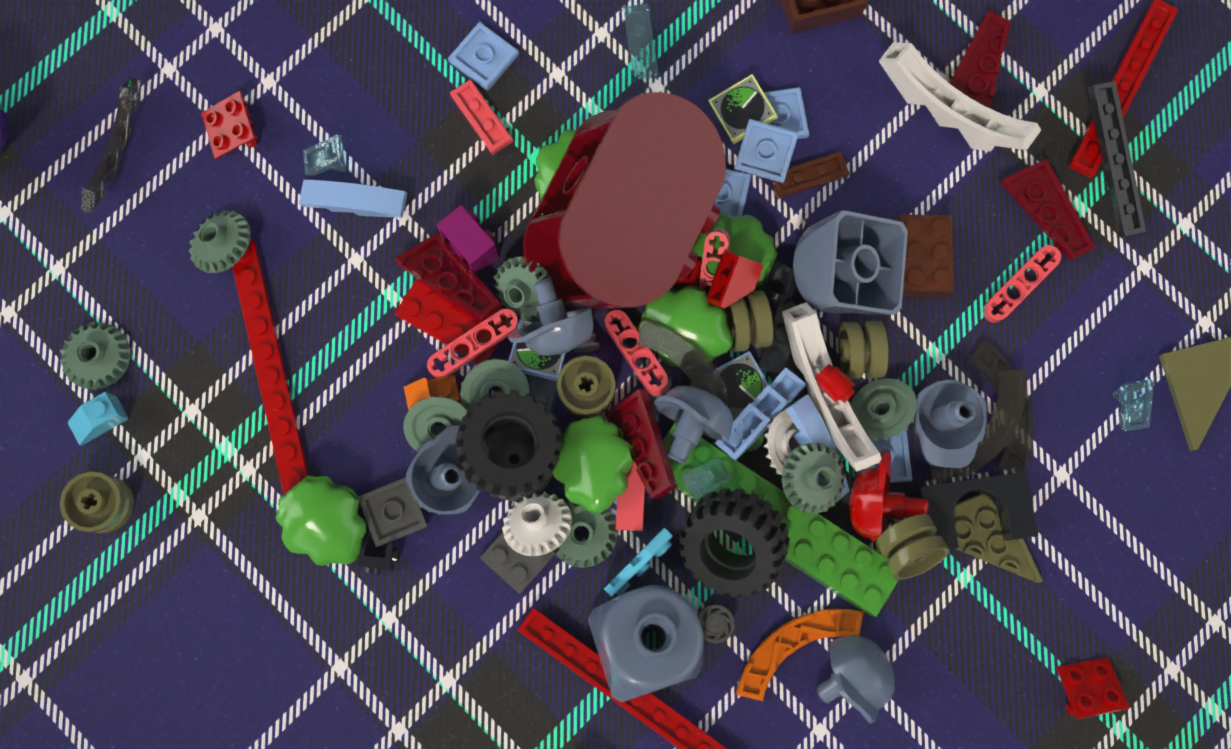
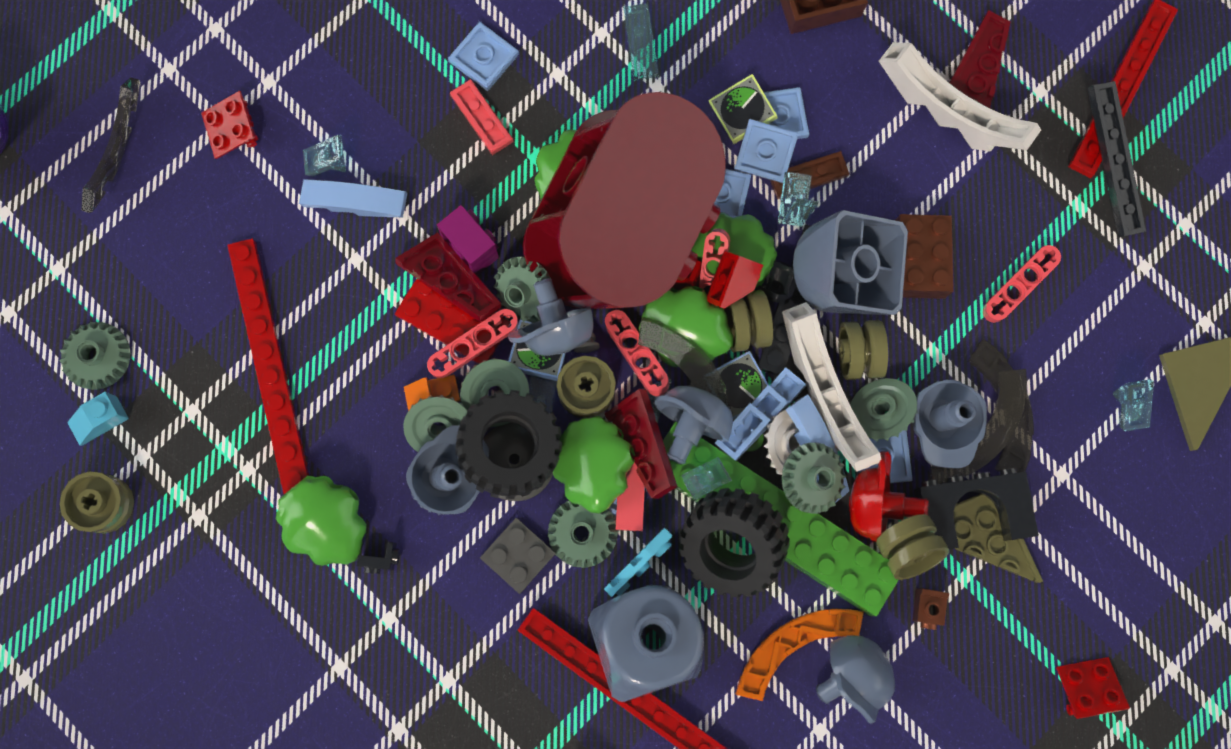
(220, 242): sand green gear -> none
(392, 512): dark grey plate -> none
(537, 536): white gear -> none
(716, 623): dark grey wheel -> none
(794, 203): none -> clear light blue slope
(835, 384): red brick -> none
(923, 600): none -> copper brick
(1049, 207): dark red wing -> none

